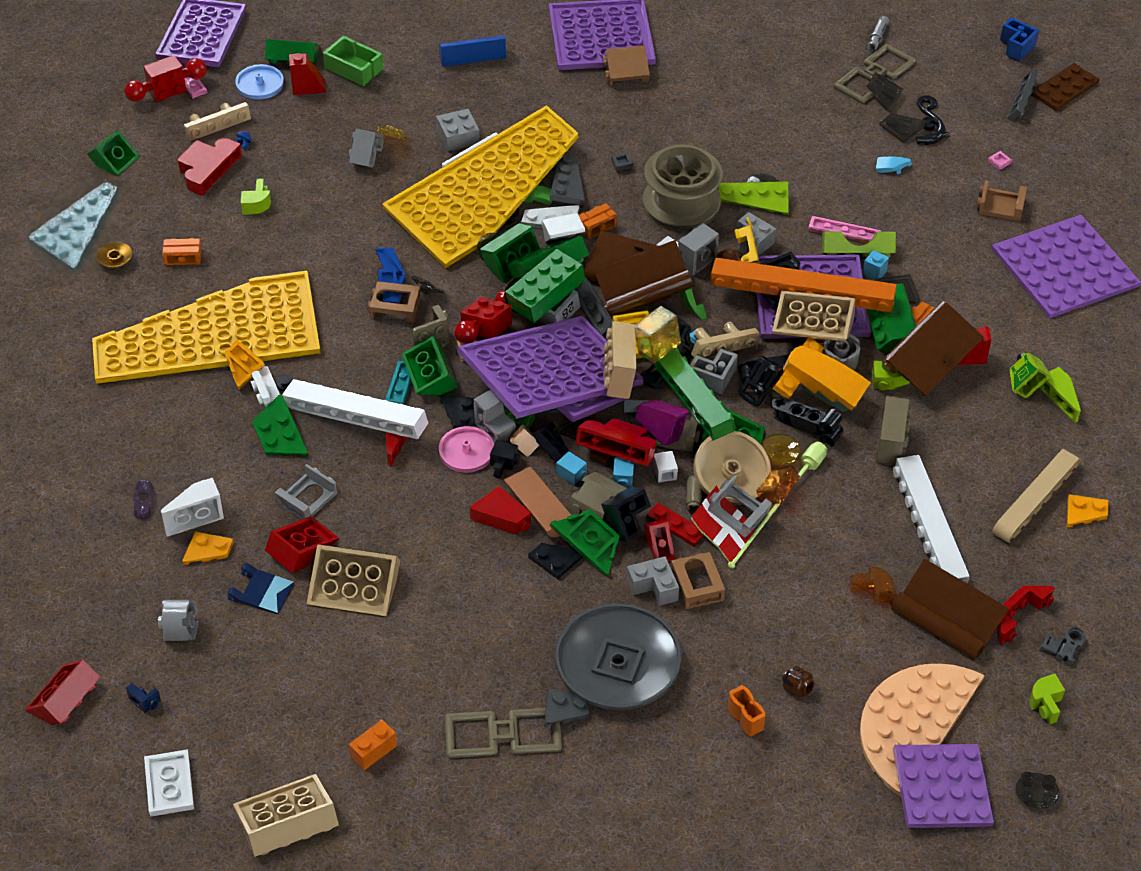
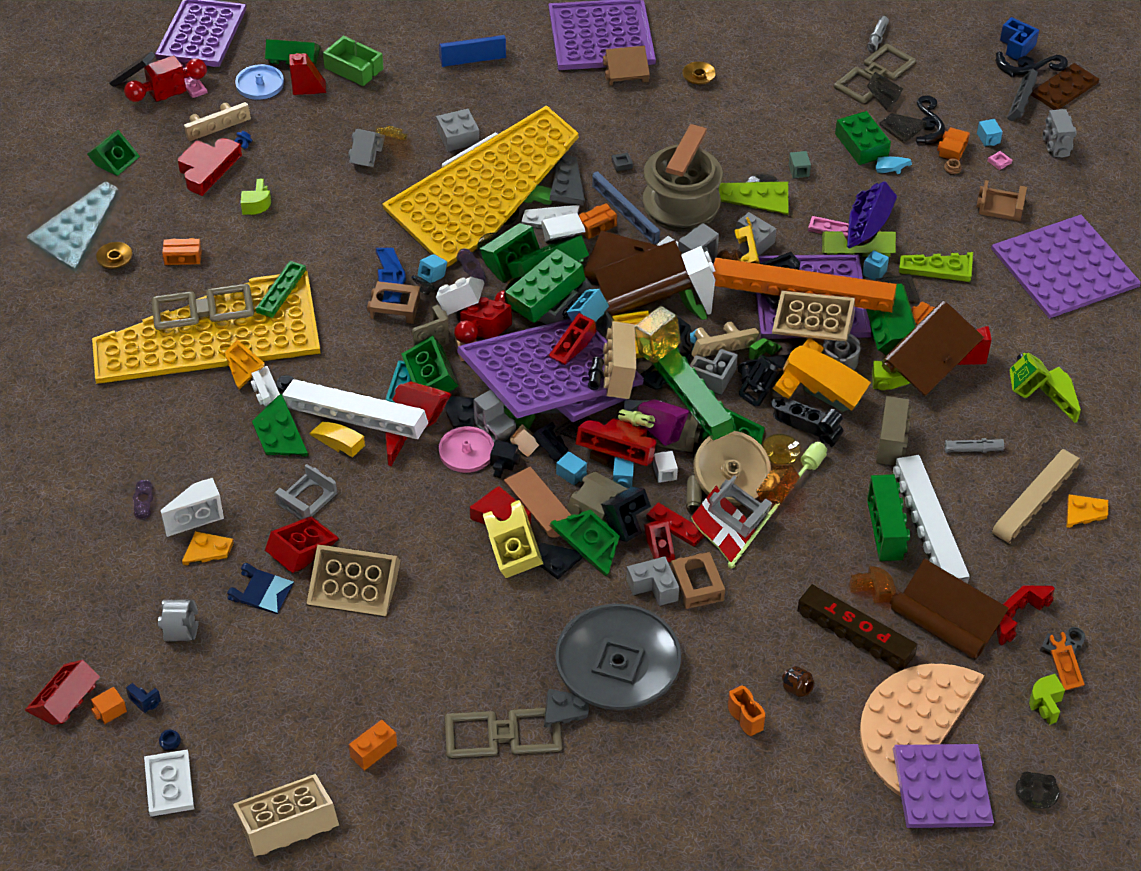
(108, 705): none -> orange brick
(132, 69): none -> black tile
(169, 740): none -> dark blue plate
(202, 307): none -> dark tan bar
(281, 289): none -> green tile
(339, 437): none -> yellow slope
(422, 397): none -> red slope
(432, 268): none -> medium azure brick
(460, 295): none -> white slope
(466, 256): none -> clear purple piece
(512, 535): none -> light yellow brick
(574, 339): none -> red slope
(590, 304): none -> medium azure brick
(595, 373): none -> black pin
(626, 208): none -> sand blue tile
(636, 418): none -> yellowish green pin
(686, 150): none -> nougat tile
(699, 72): none -> pearl gold dish
(701, 274): none -> white slope
(761, 347): none -> bright green slope
(799, 164): none -> sand green brick
(857, 627): none -> dark brown brick
(862, 137): none -> green brick
(870, 213): none -> dark purple wedge
(887, 517): none -> green brick
(946, 267): none -> lime wing
(953, 143): none -> orange brick
(953, 166): none -> medium nougat plate
(974, 445): none -> light grey pin
(989, 132): none -> medium azure brick
(1025, 60): none -> black plant
(1059, 133): none -> light grey brick
(1066, 664): none -> orange plate

